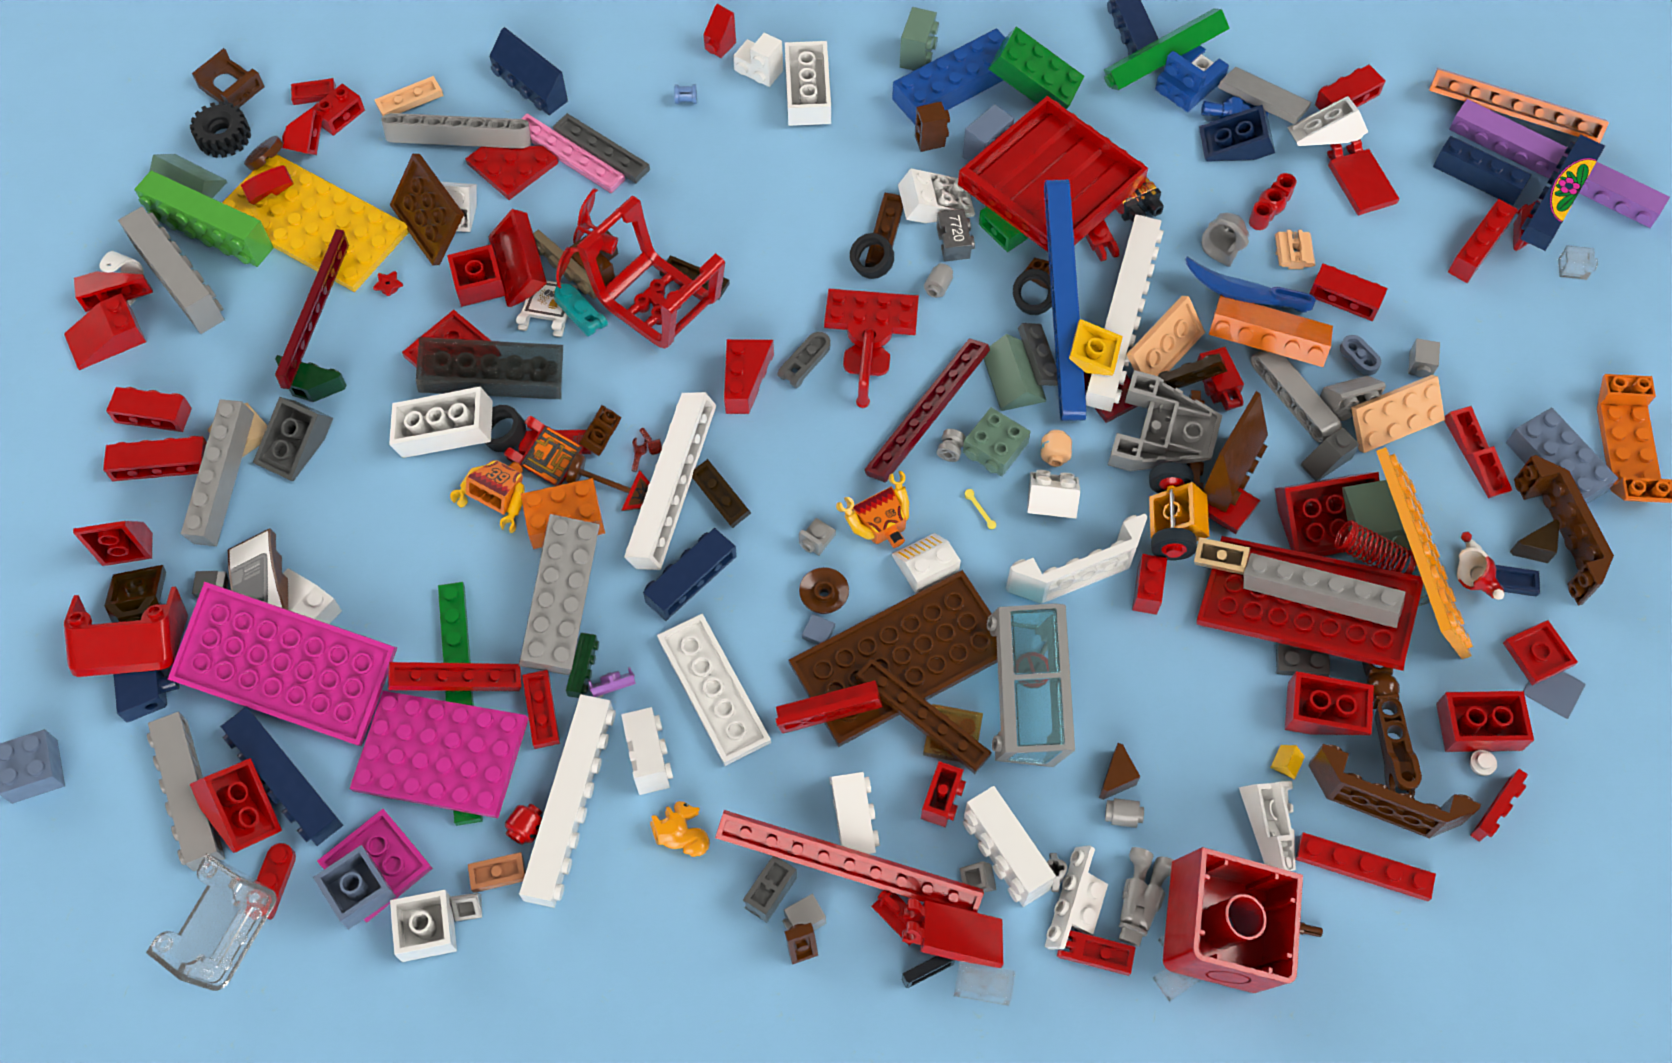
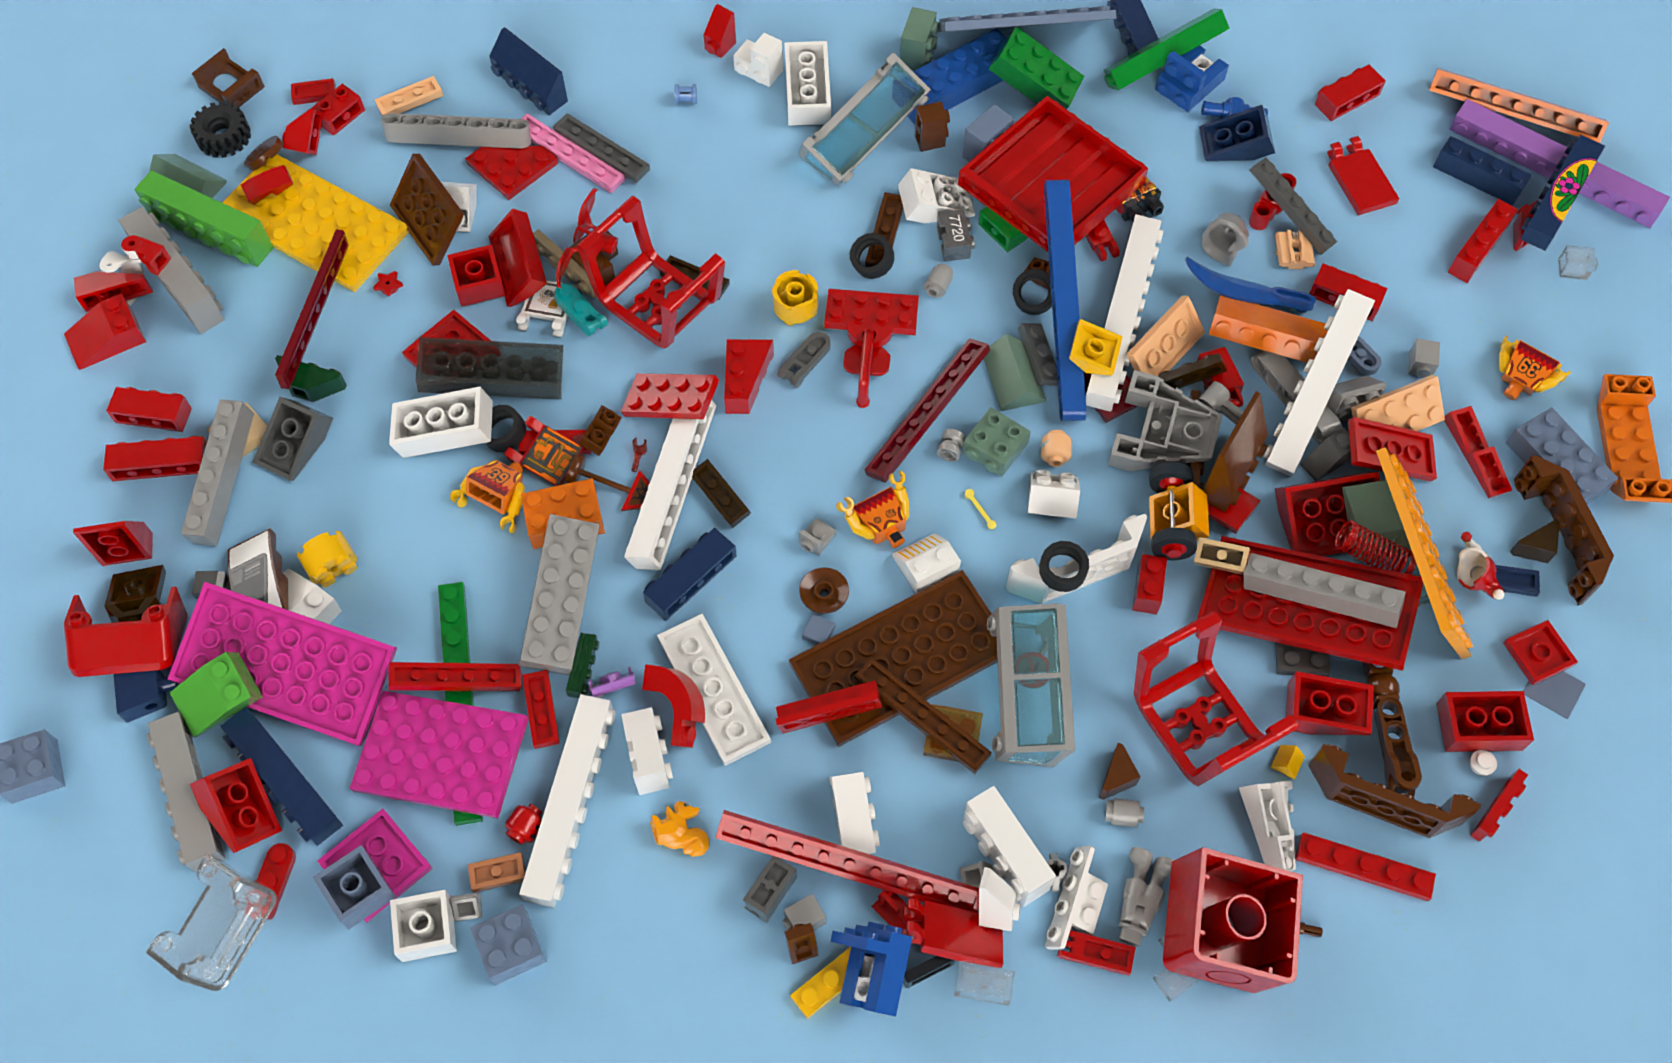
(147, 252): none -> red leg
(215, 693): none -> bright green slope
(327, 558): none -> yellow brick
(508, 944): none -> sand blue brick
(653, 445): clear red hand -> none
(670, 396): none -> plate
(684, 697): none -> red arch
(795, 297): none -> yellow brick
(822, 986): none -> yellow plate
(865, 121): none -> clear light blue windscreen
(874, 966): none -> blue brick
(941, 795): red brick -> none
(997, 902): none -> white slope
(1026, 19): none -> sand blue plate
(1069, 549): none -> black tyre
(1206, 630): none -> red windscreen
(1217, 399): none -> light grey axle
(1260, 92): light grey tile -> none
(1293, 205): none -> dark grey plate
(1319, 382): none -> white brick
(1331, 125): white slope -> none
(1411, 447): none -> red plate
(1527, 369): none -> torso

